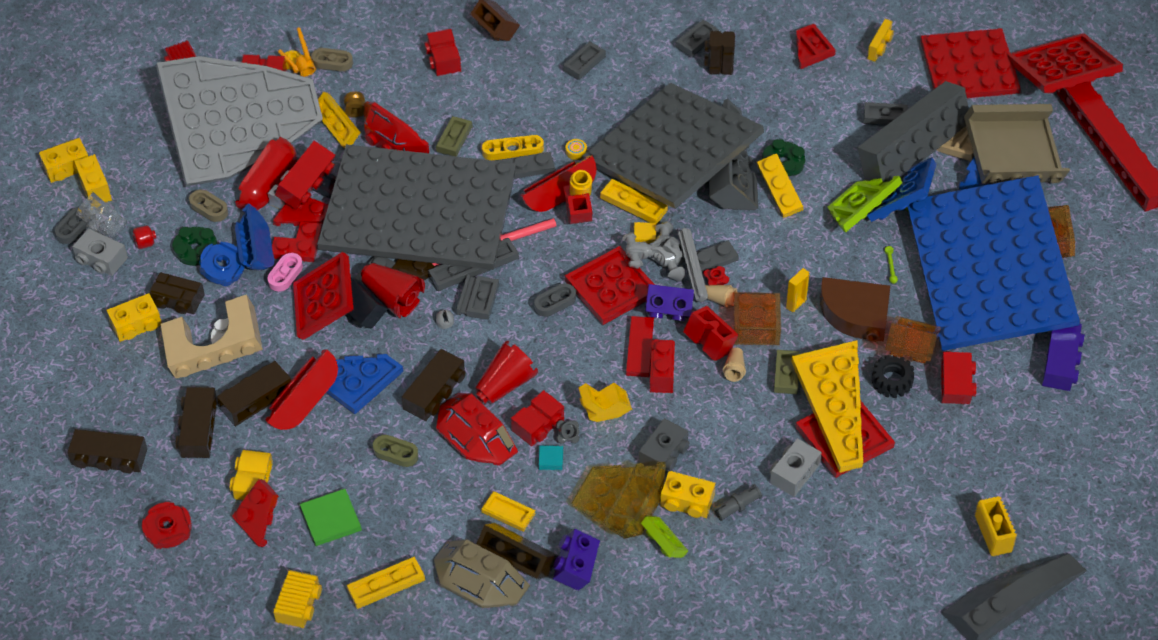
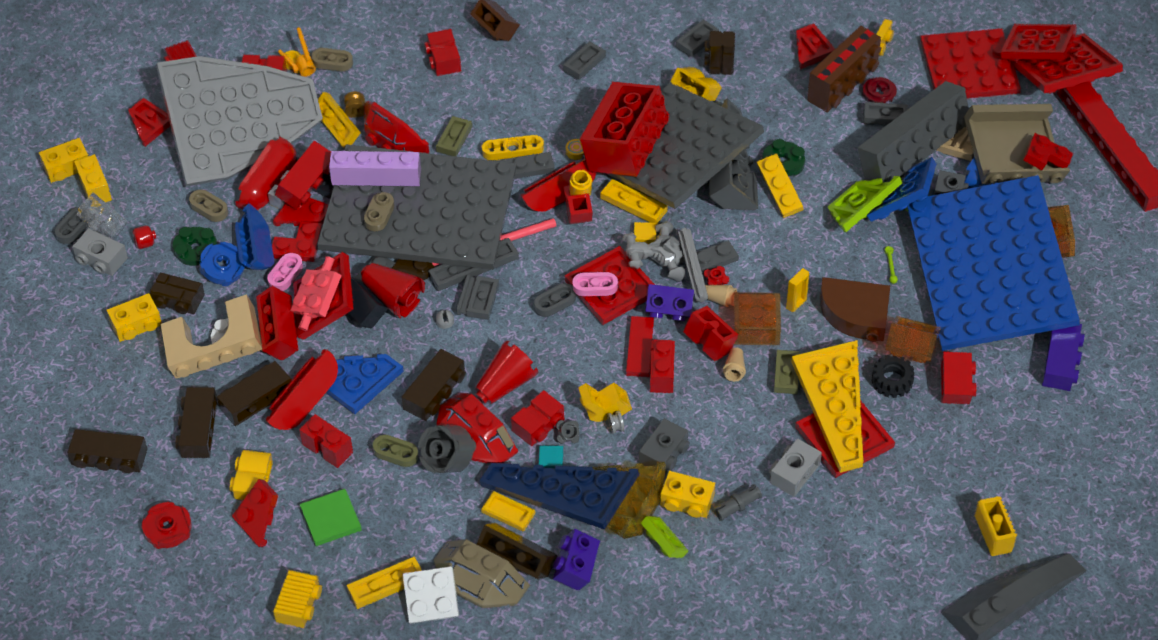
(148, 120): none -> red wing
(277, 323): none -> red brick
(315, 293): none -> coral plate
(321, 435): none -> red brick
(375, 168): none -> lavender brick
(381, 208): none -> dark tan plate
(431, 595): none -> white plate
(446, 448): none -> dark grey brick
(566, 490): none -> dark blue wing
(593, 284): none -> bright pink plate
(615, 422): none -> light grey bush
(624, 128): none -> red brick
(695, 82): none -> yellow brick
(844, 69): none -> reddish brown brick
(884, 85): none -> dark red gear
(950, 182): none -> dark grey brick
(1039, 42): none -> red plate
(1043, 150): none -> red plate

